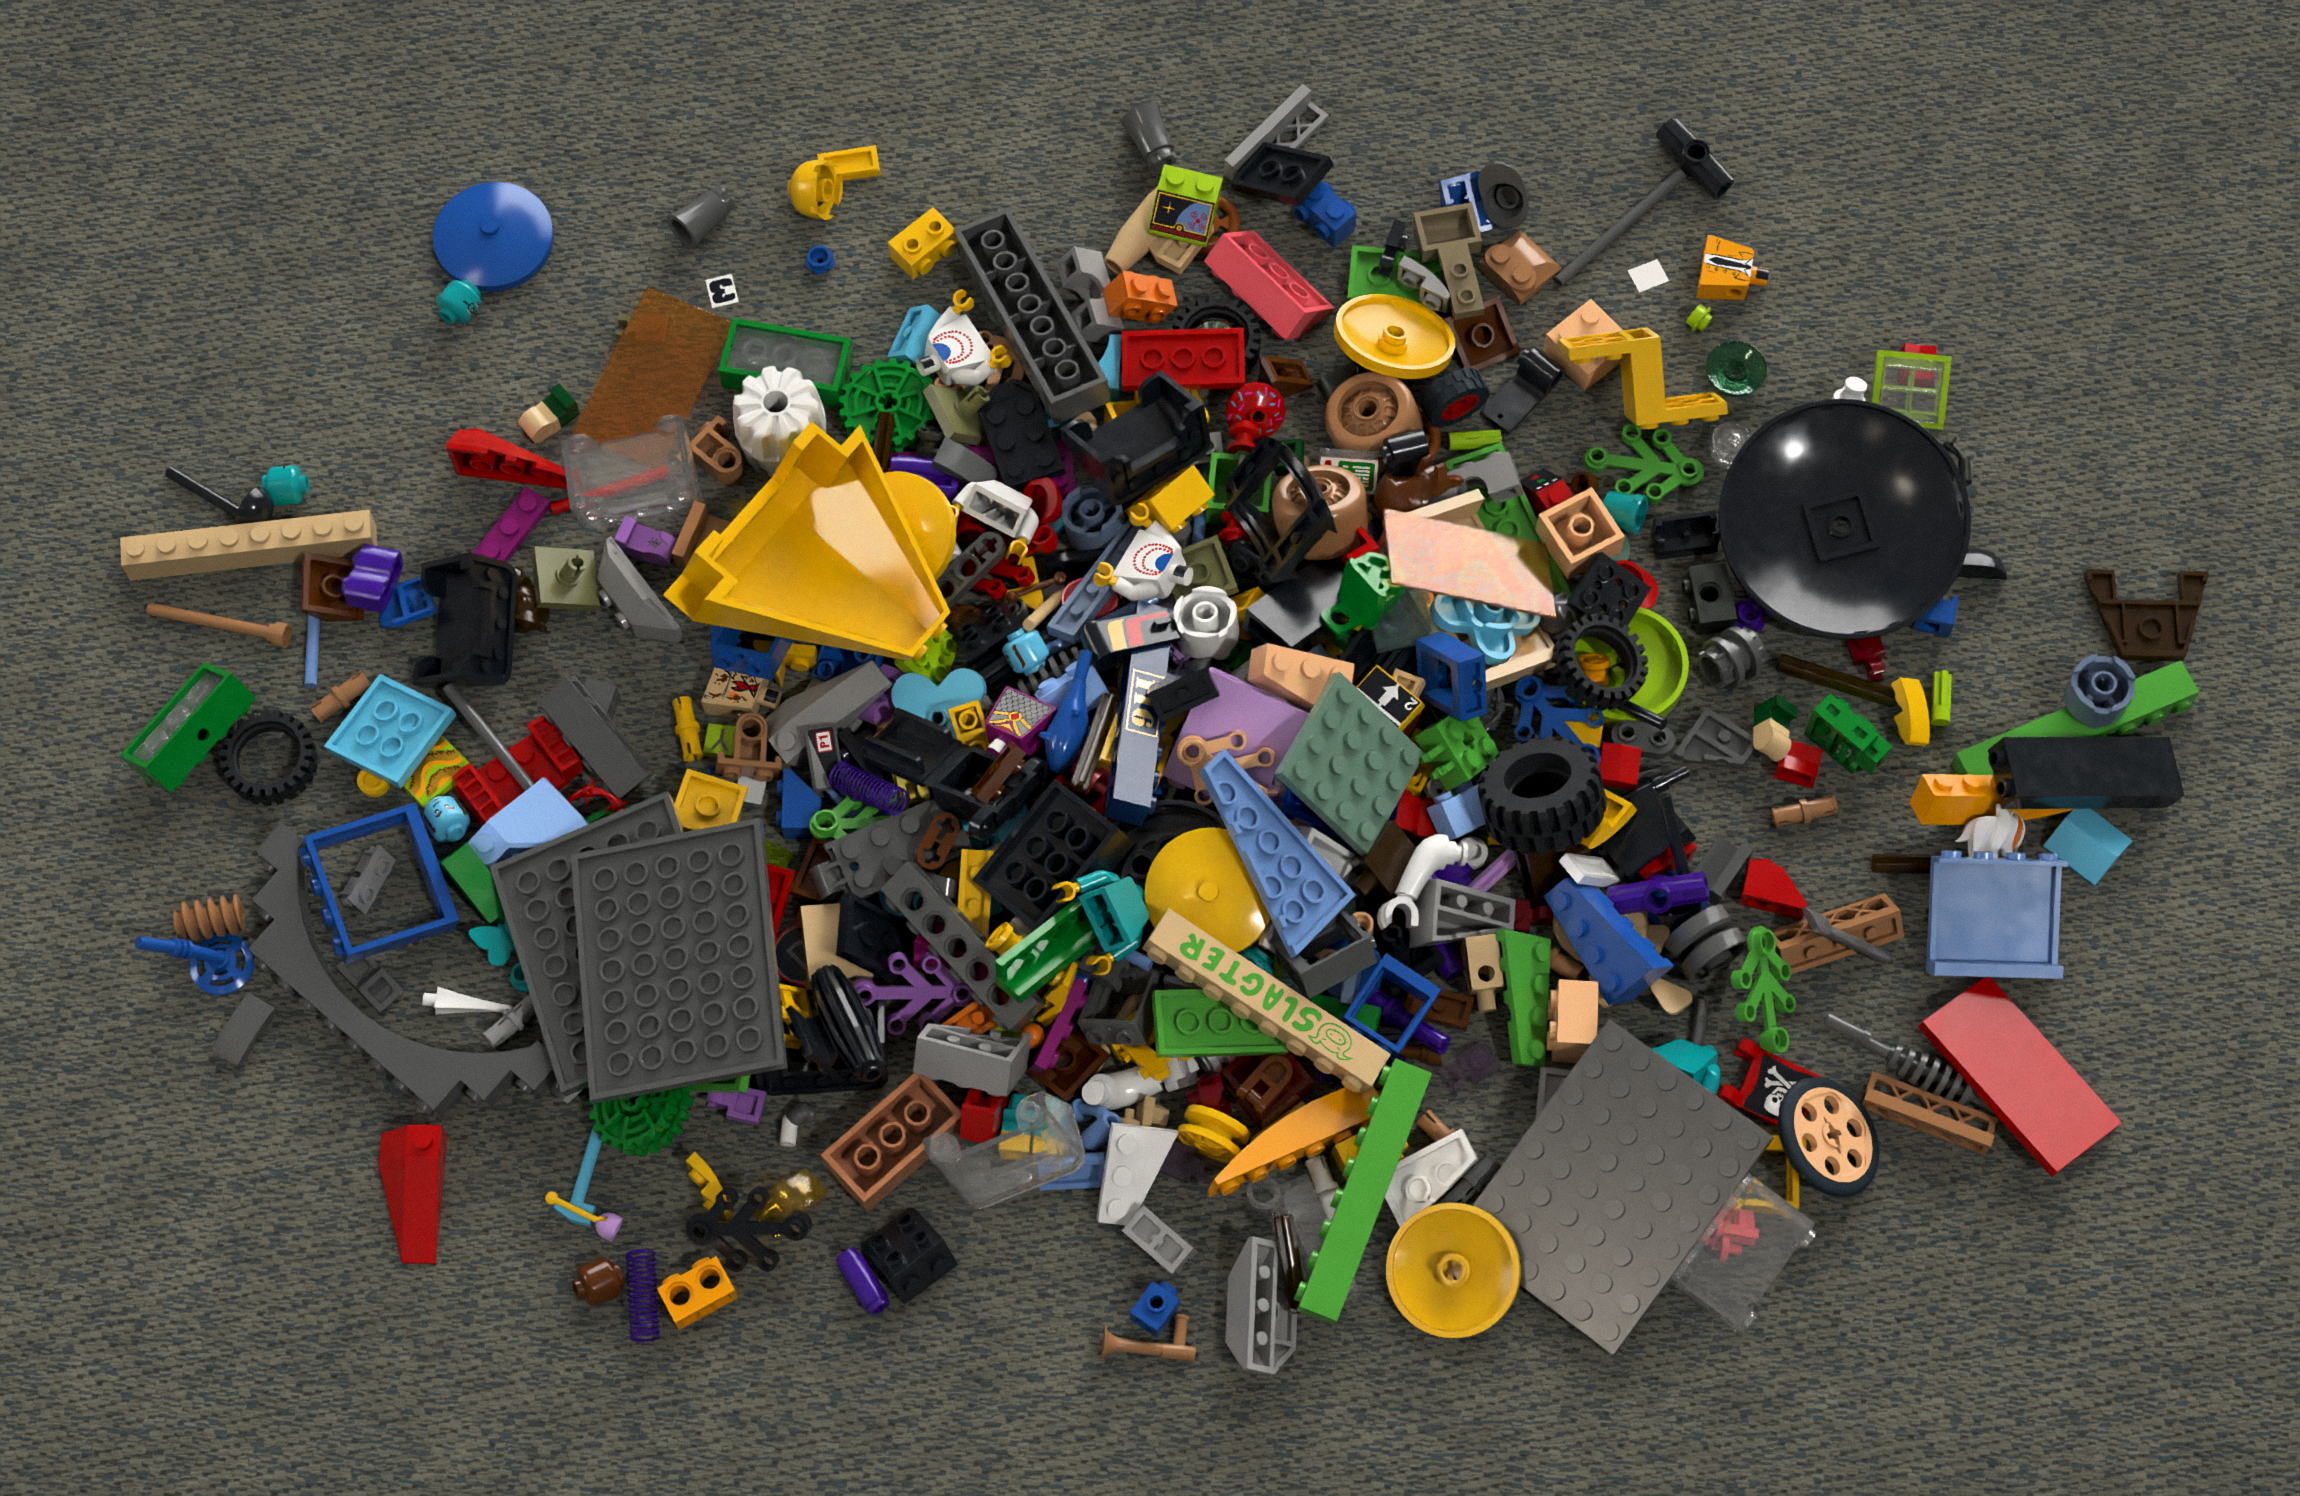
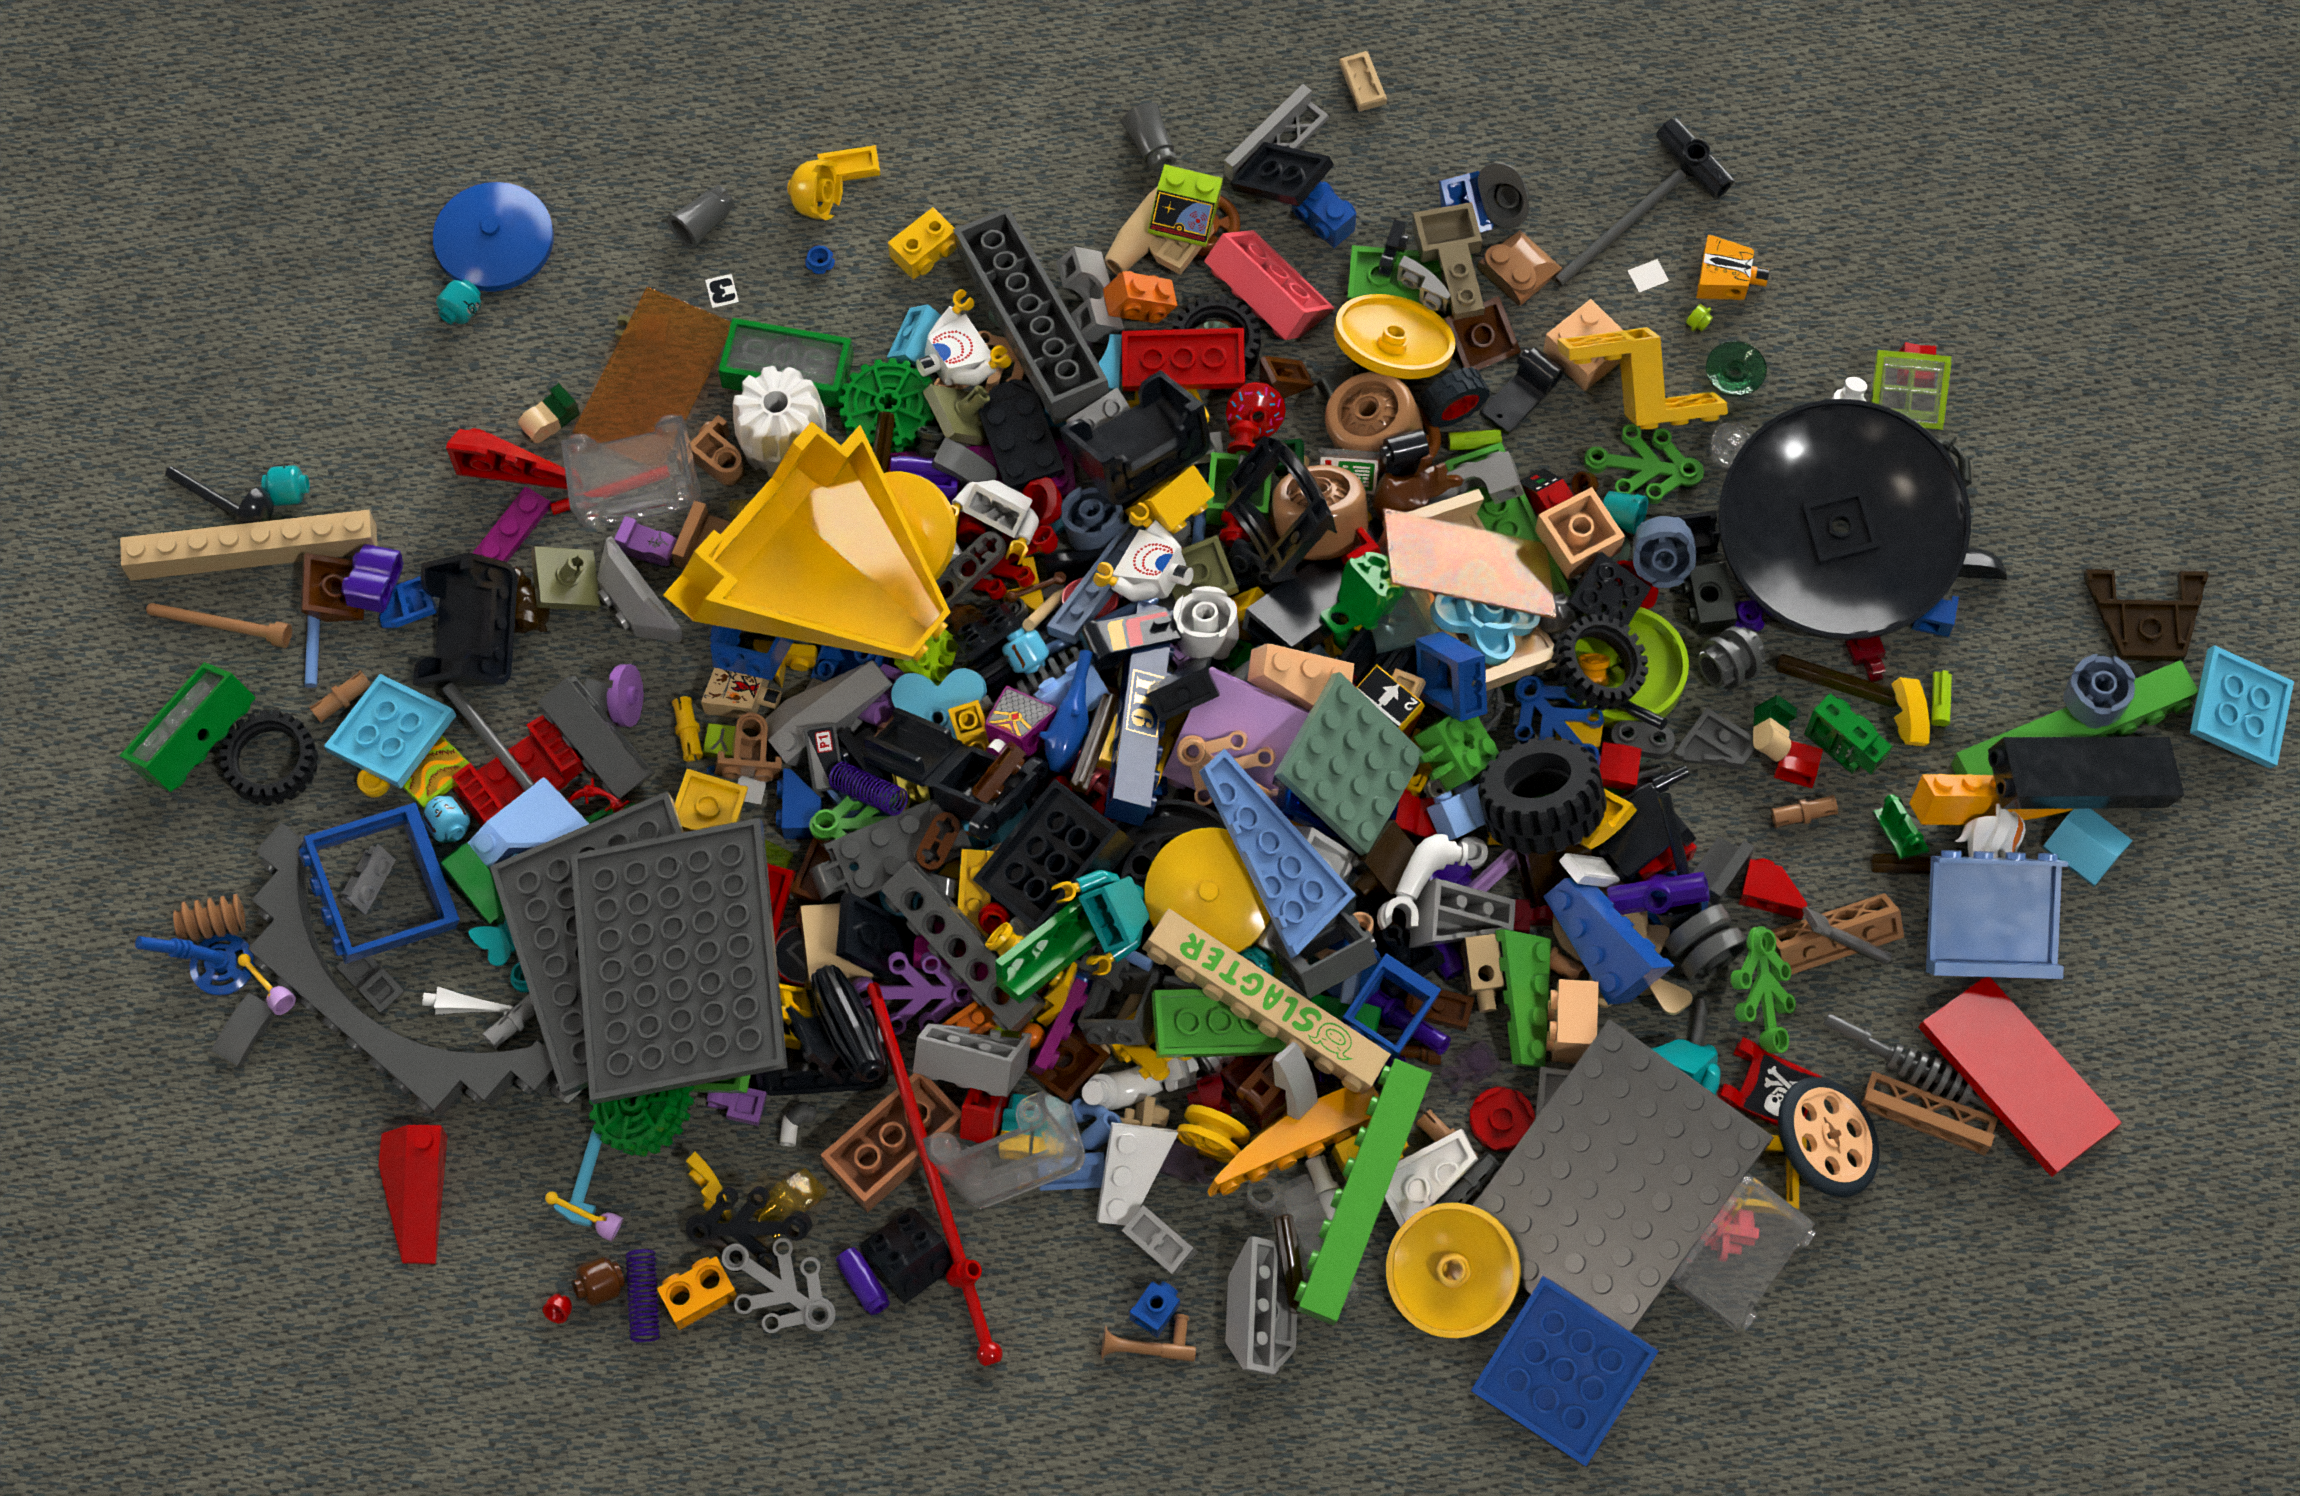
(279, 998): none -> lavender hinge
(554, 1303): none -> red hinge
(625, 696): none -> medium lavender plate
(783, 1289): none -> light grey plant
(963, 1271): none -> red bar
(987, 923): none -> red plate
(1103, 409): none -> light grey hinge
(1295, 1077): none -> light grey slope
(1363, 81): none -> tan plate
(1494, 1125): none -> red tile
(1564, 1370): none -> blue plate
(1661, 535): none -> sand blue brick
(1900, 828): none -> green hinge
(2242, 707): none -> medium azure plate

